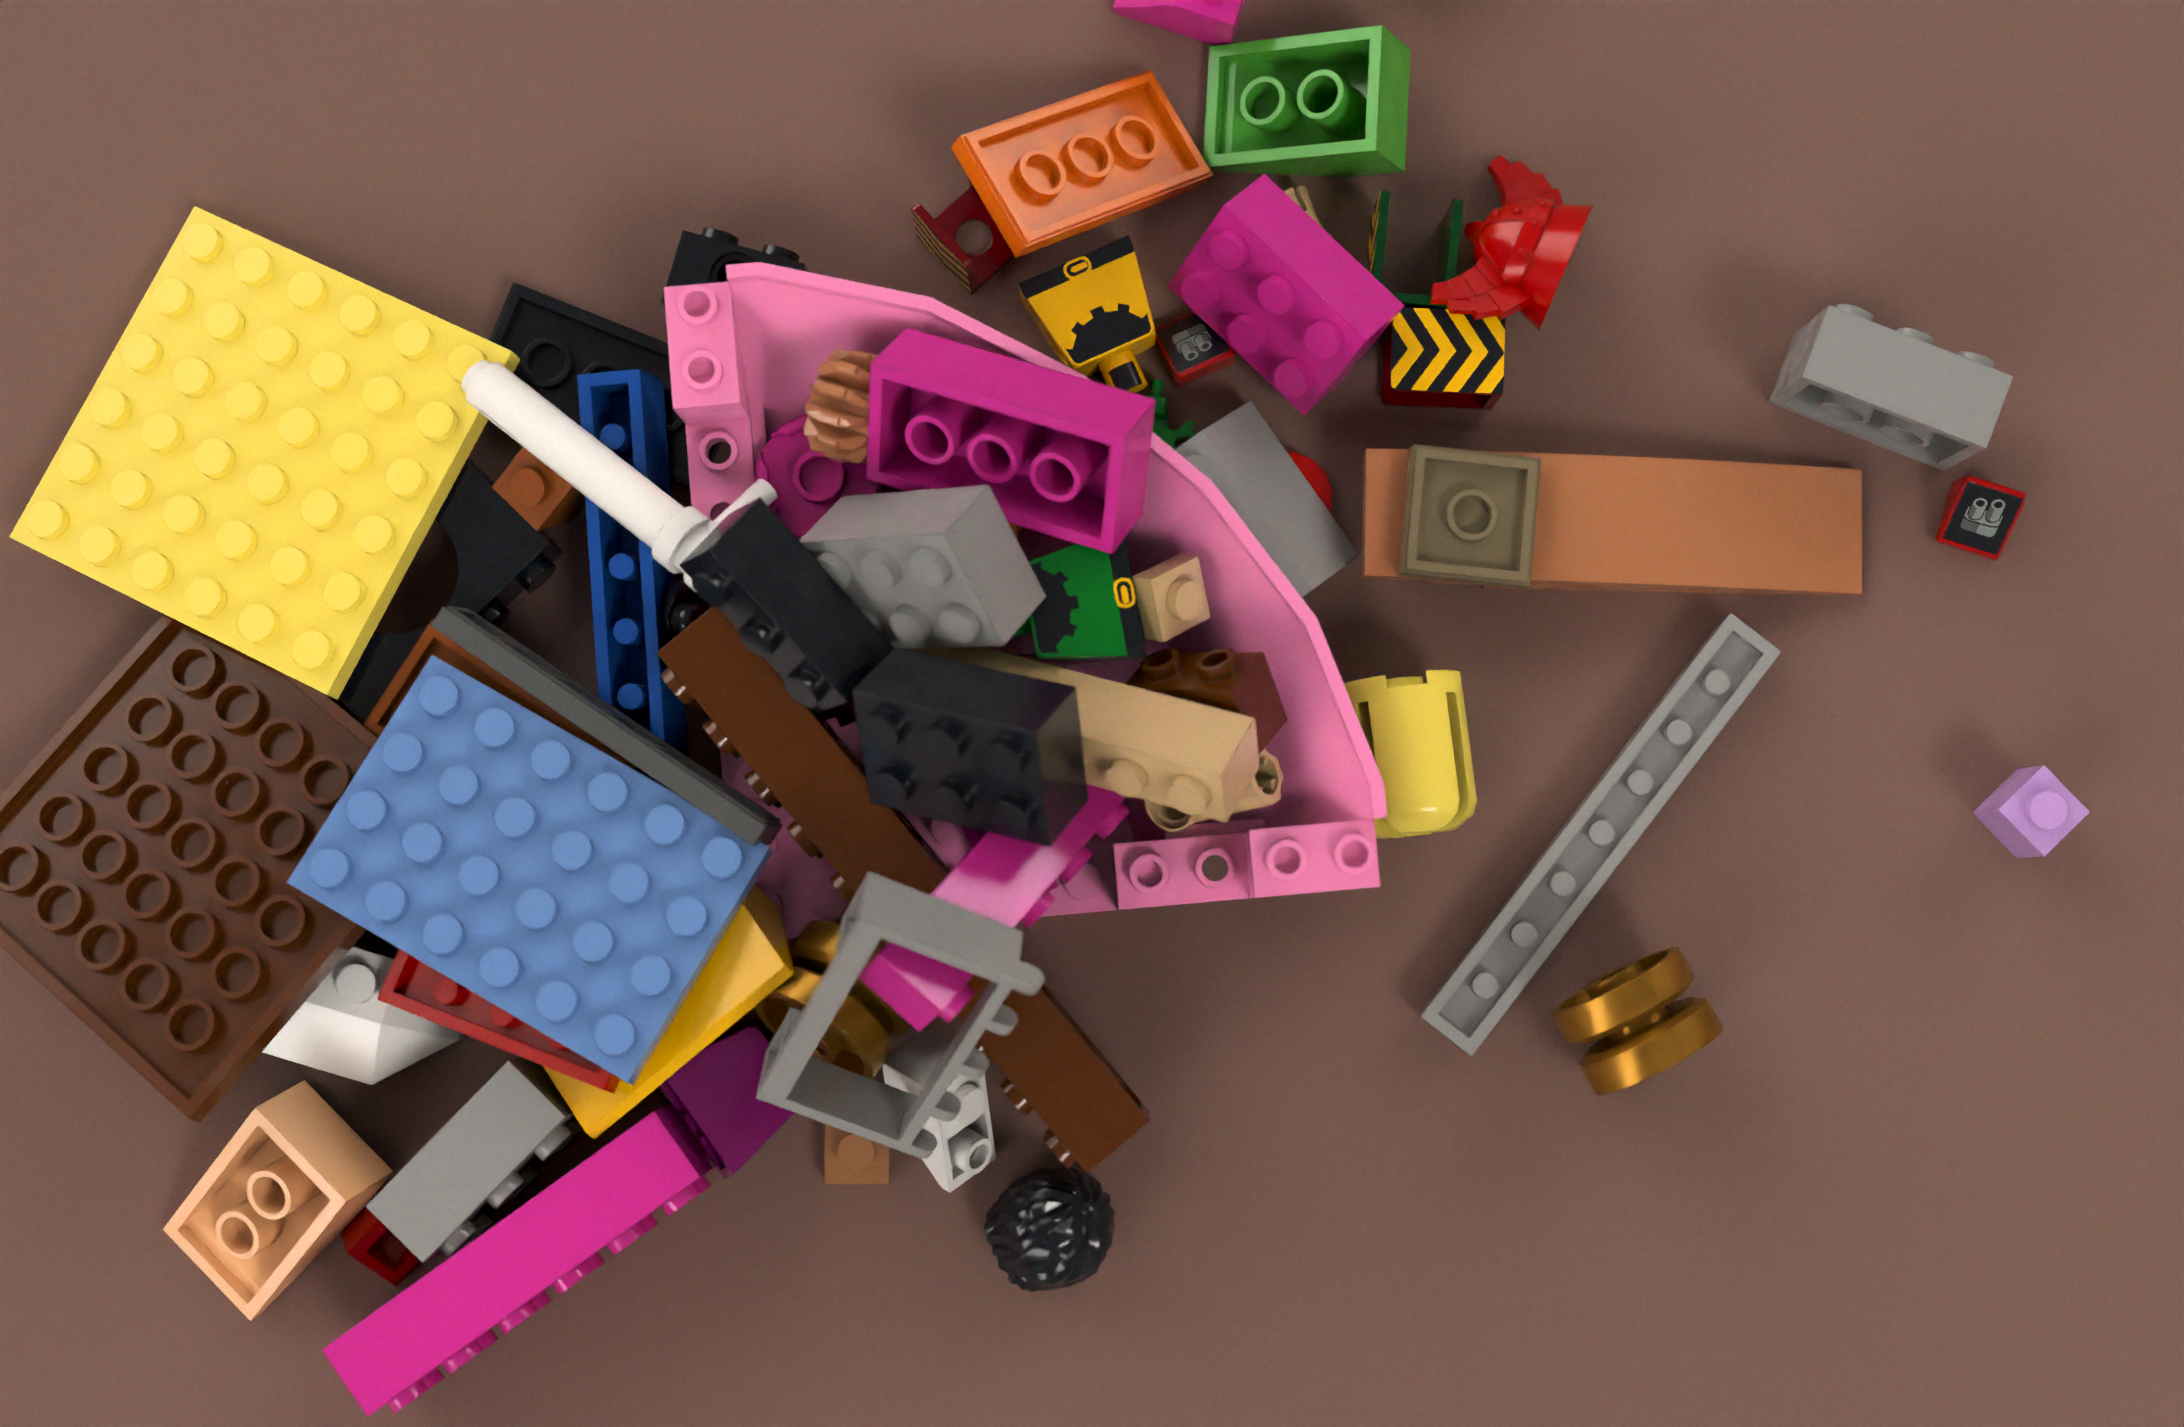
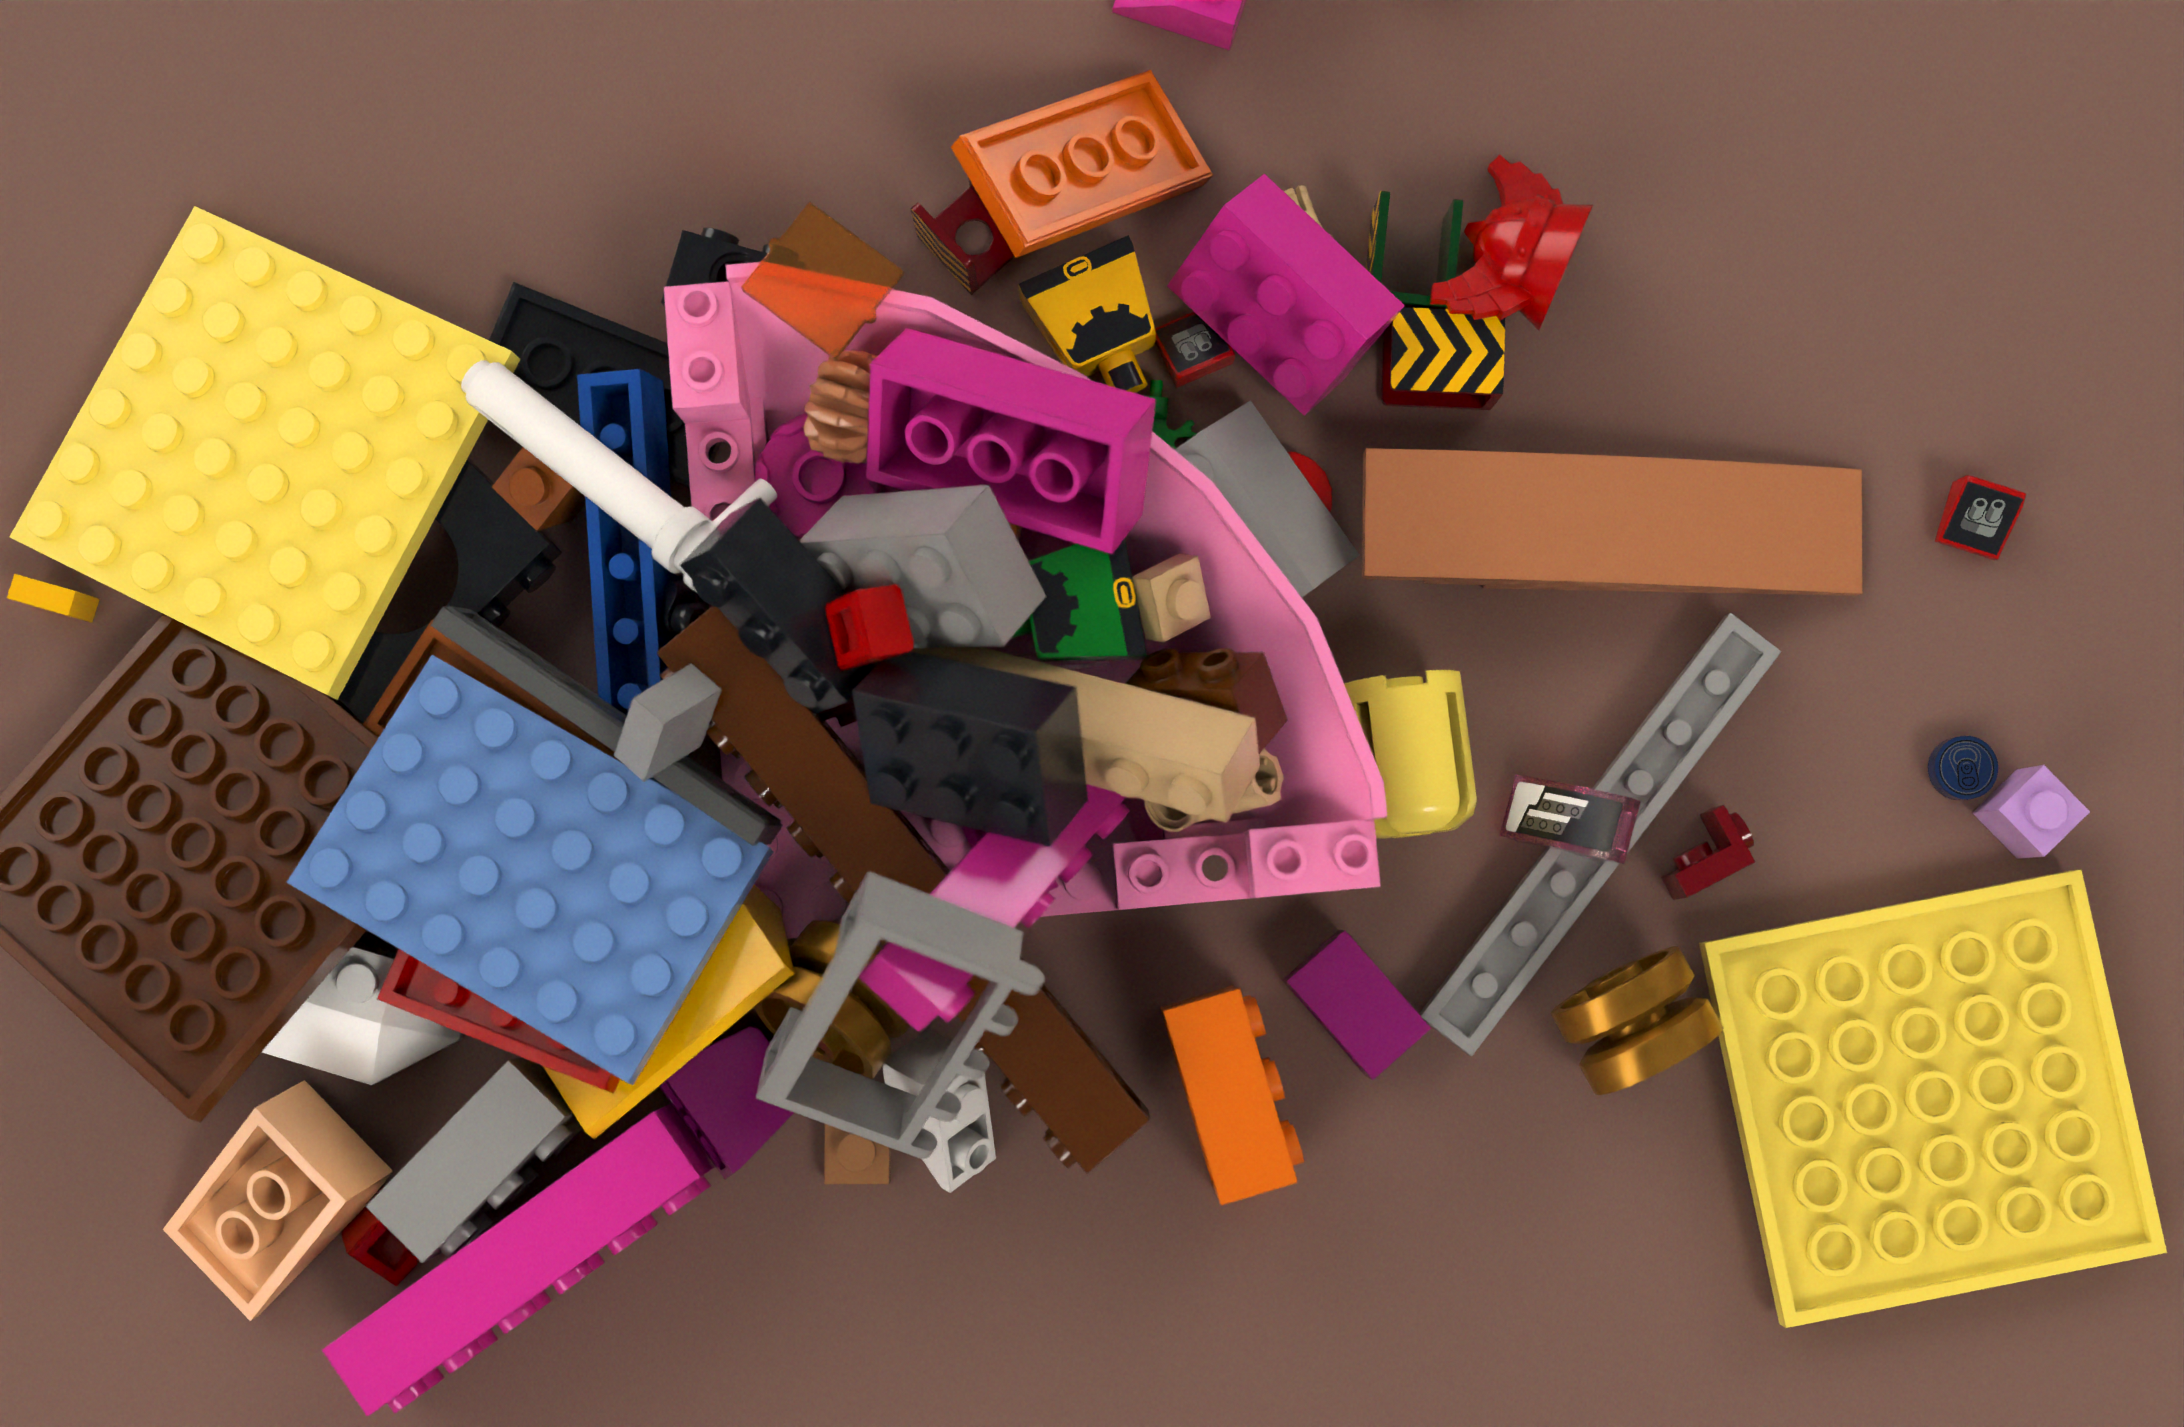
(53, 598): none -> yellow tile
(667, 722): none -> light grey piece
(822, 280): none -> clear orange piece
(869, 626): none -> red slope
(1051, 1229): black hair -> none
(1232, 1093): none -> orange brick
(1309, 104): bright green slope -> none
(1356, 1004): none -> magenta panel
(1469, 516): dark tan tile -> none
(1570, 818): none -> slope
(1701, 865): none -> dark red bracket
(1891, 387): light grey brick -> none
(1932, 1098): none -> light yellow plate
(1963, 768): none -> dark blue tile

